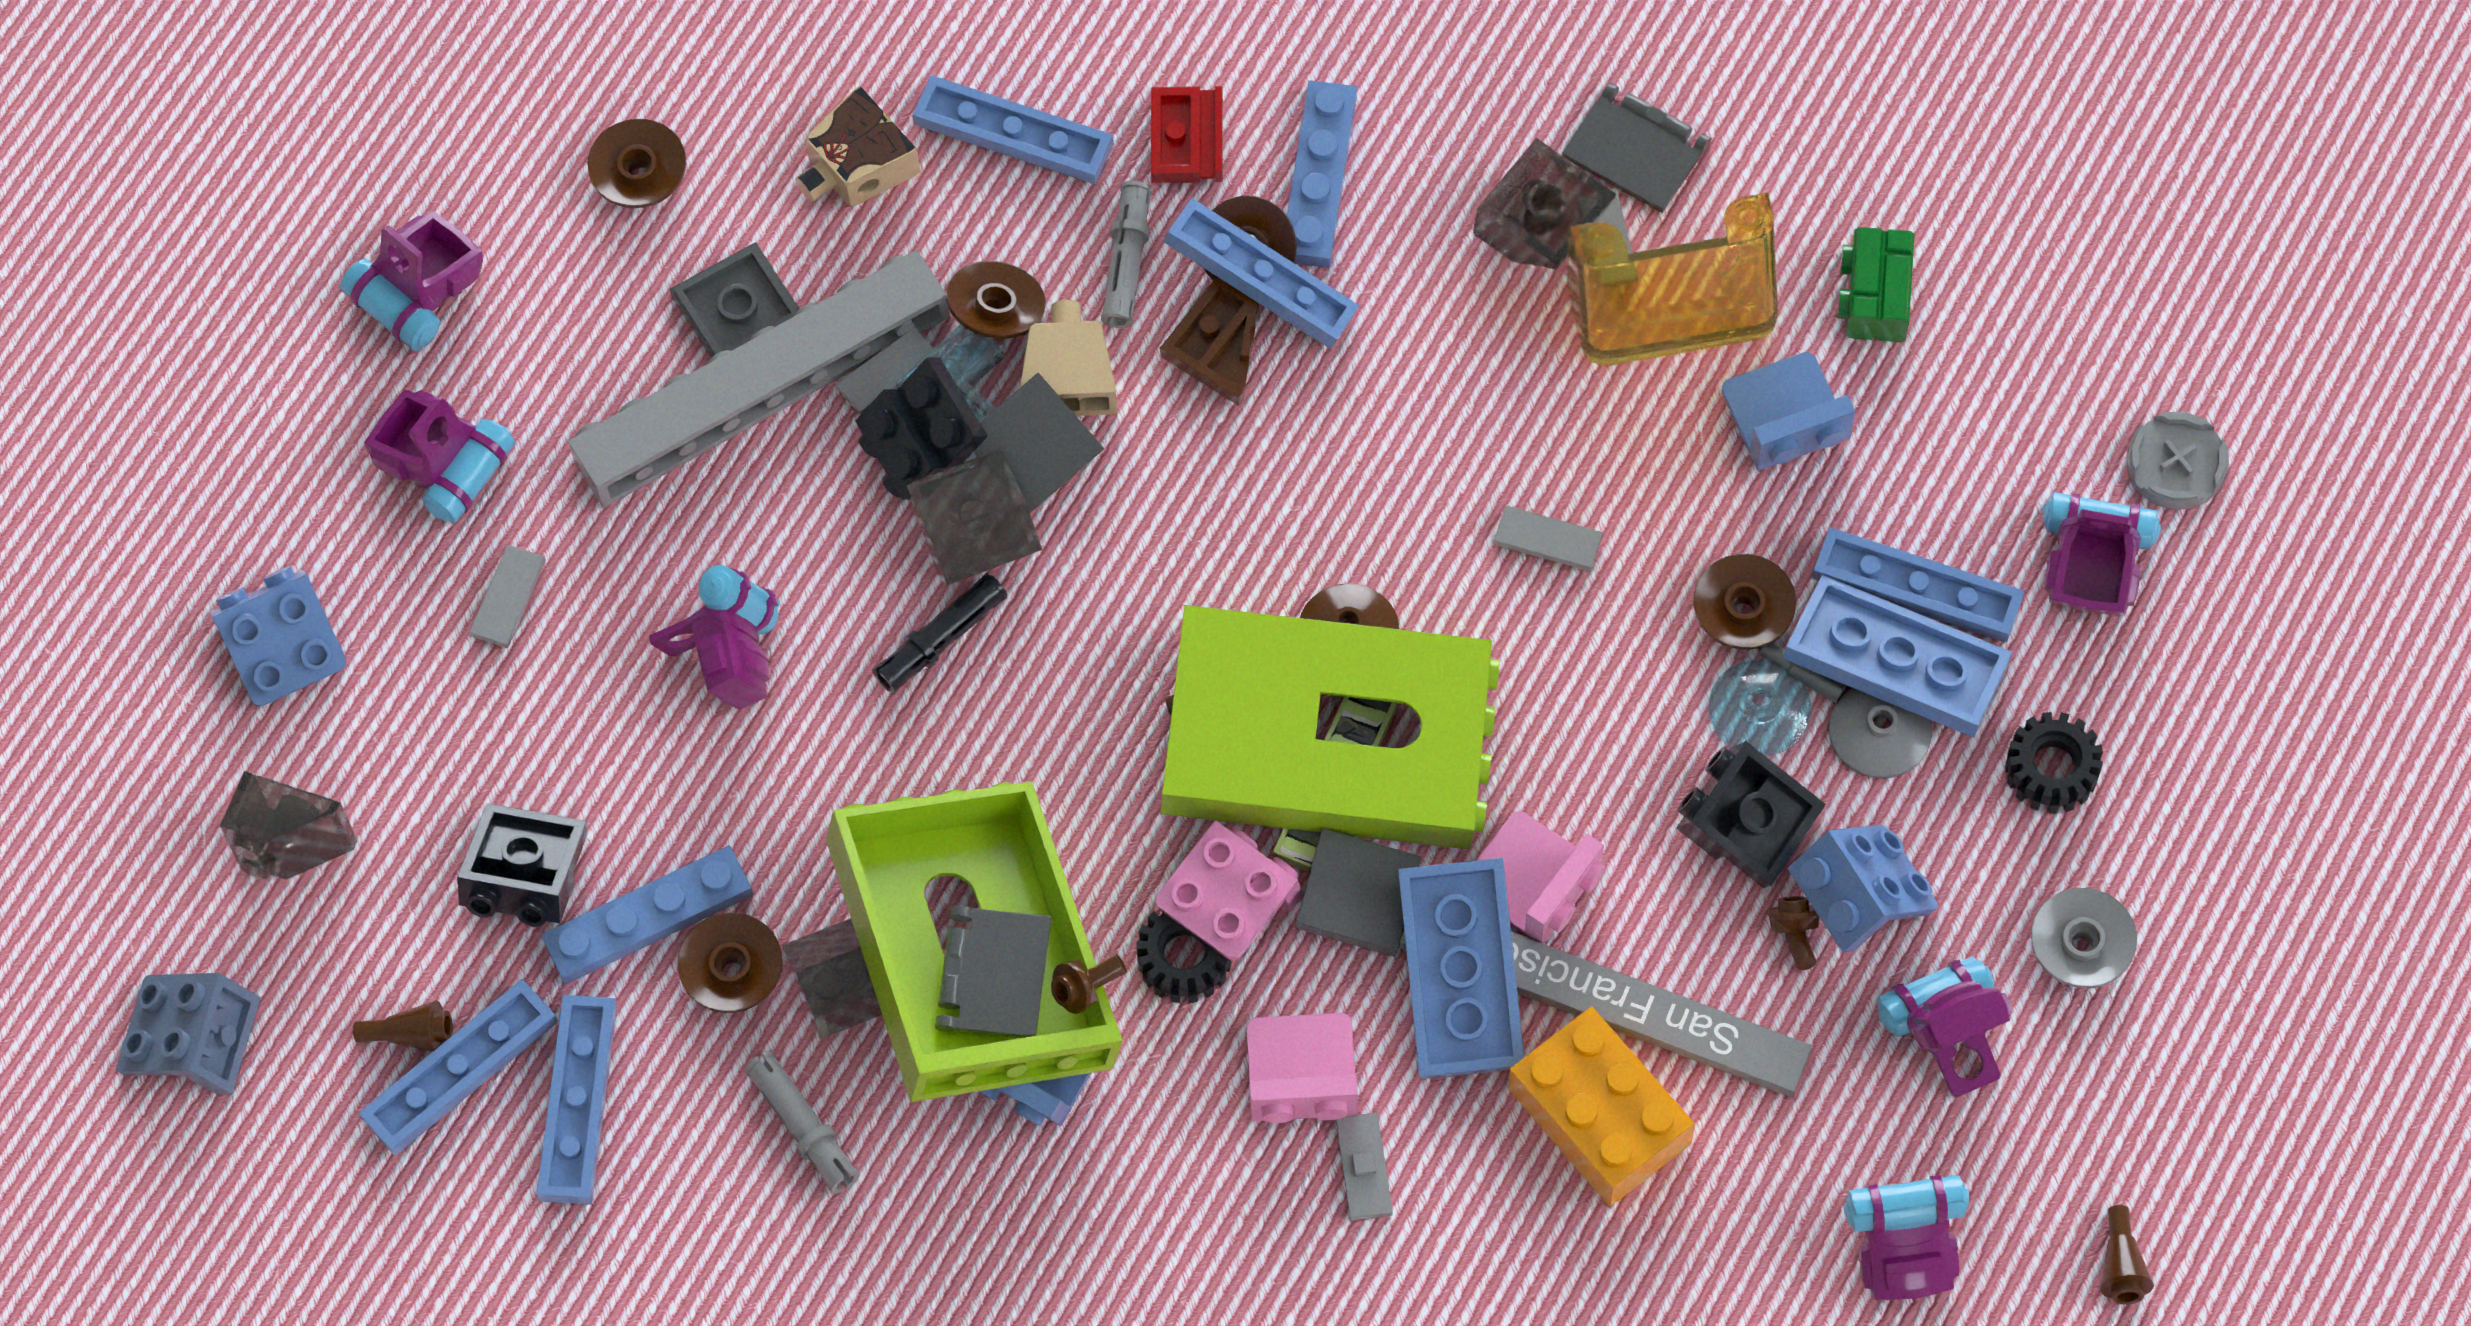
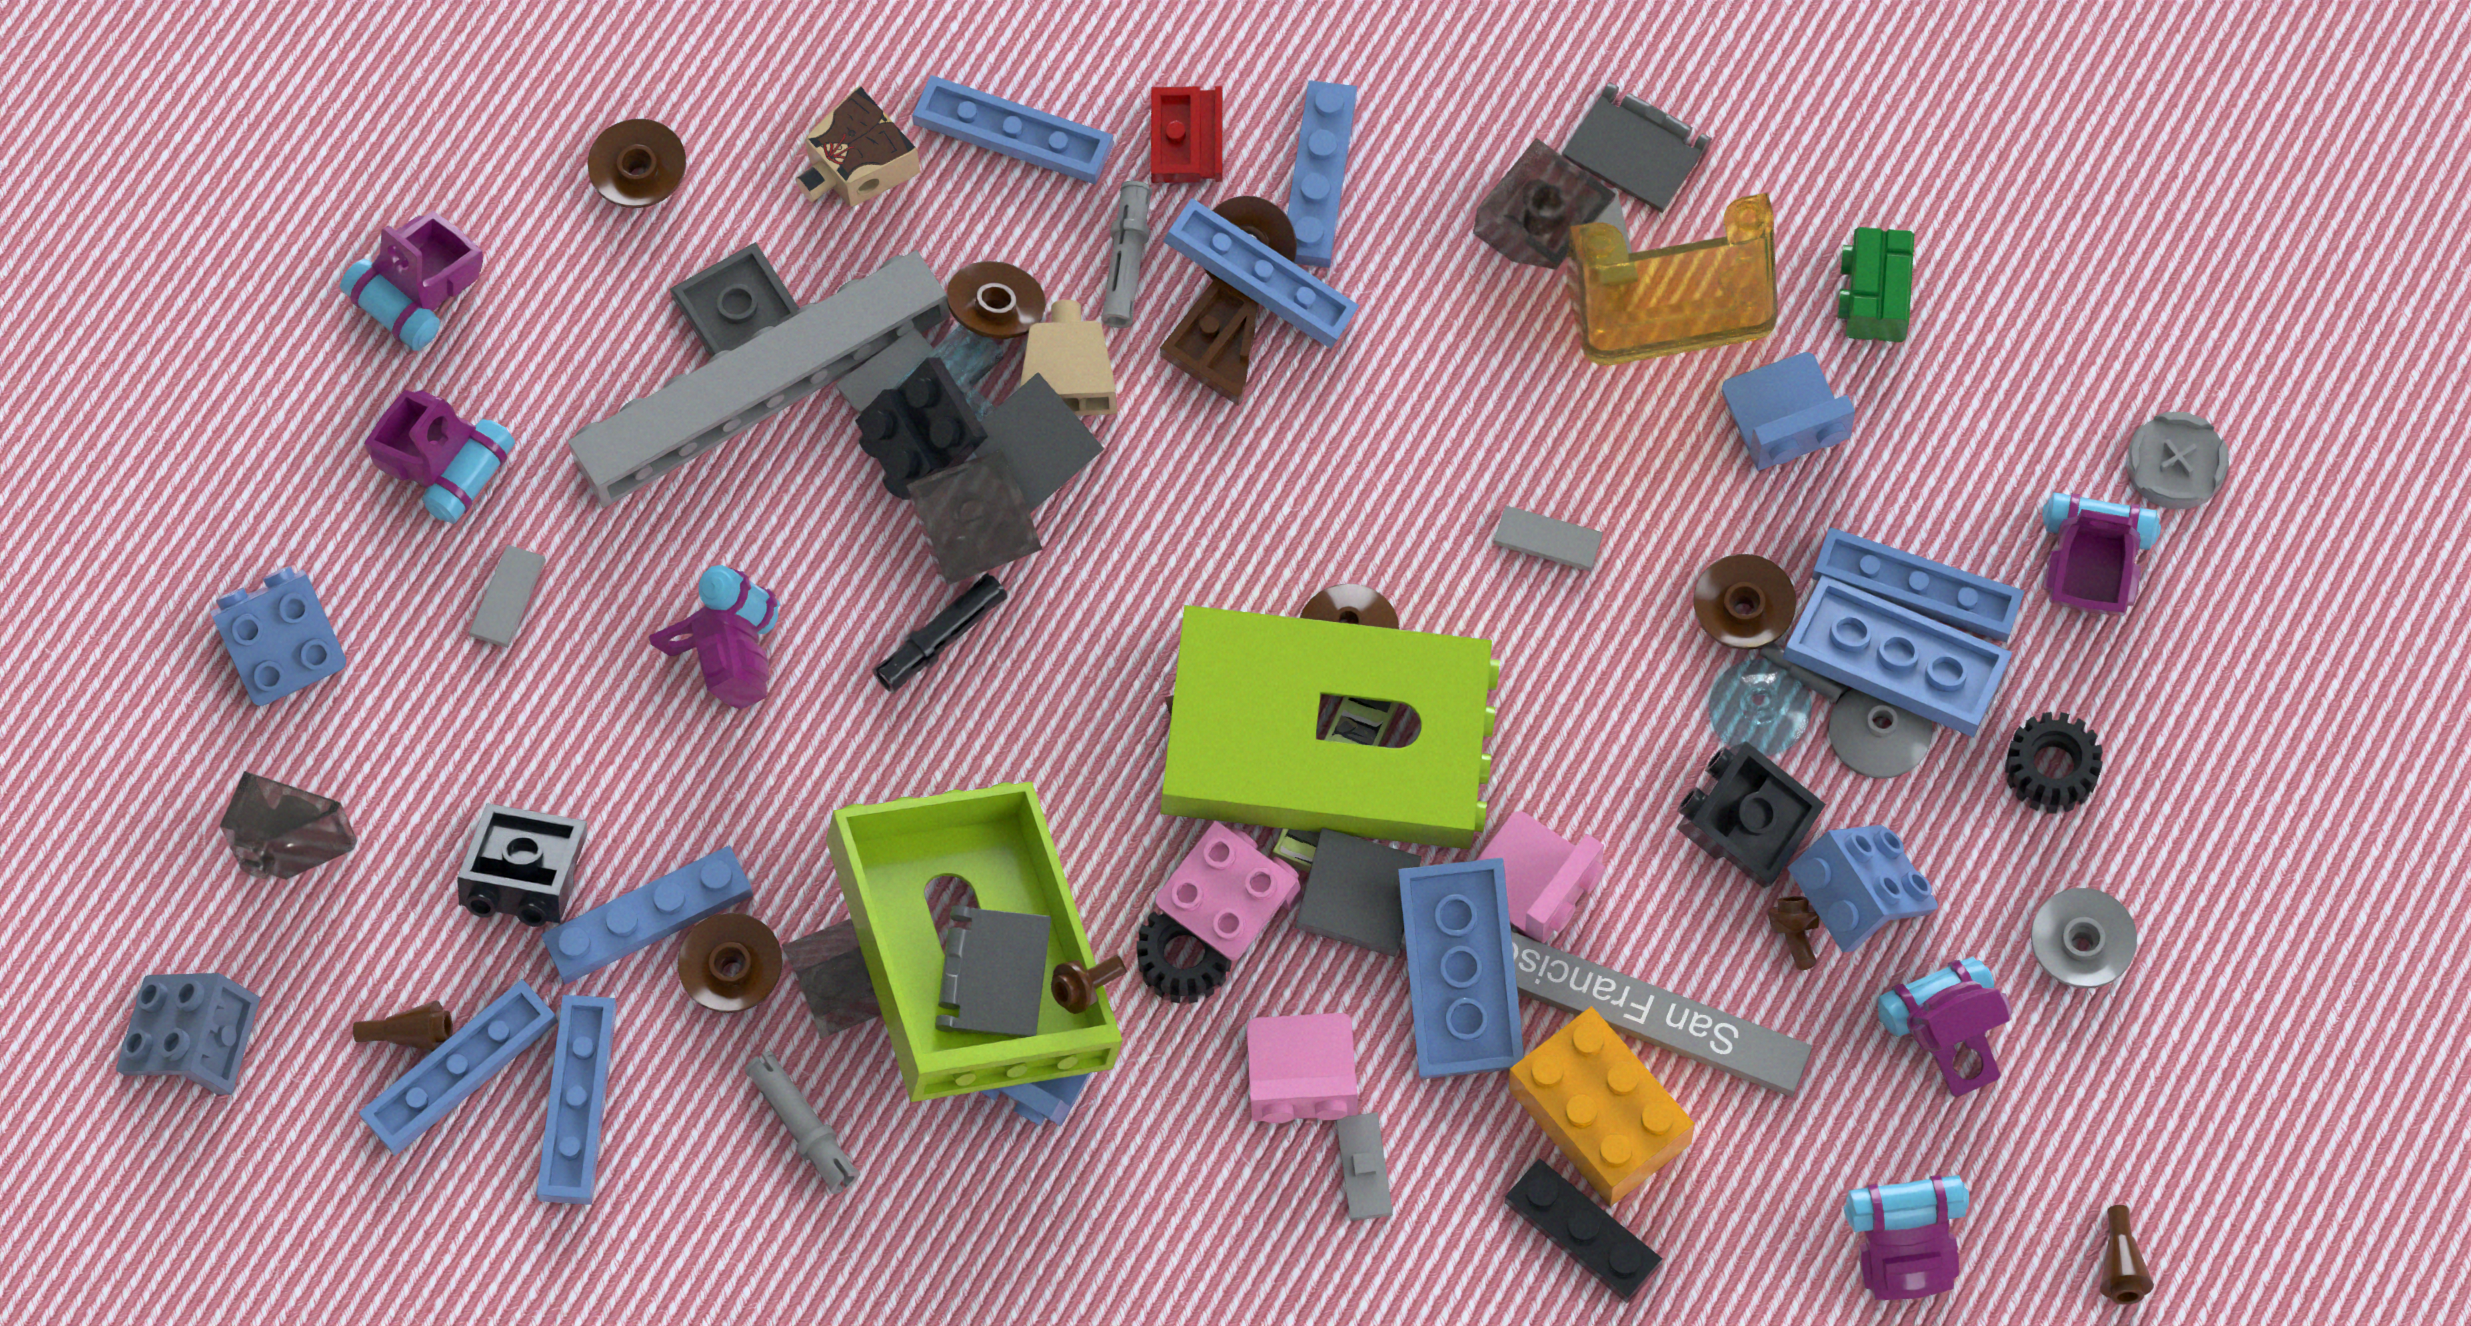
(1583, 1230): none -> black plate

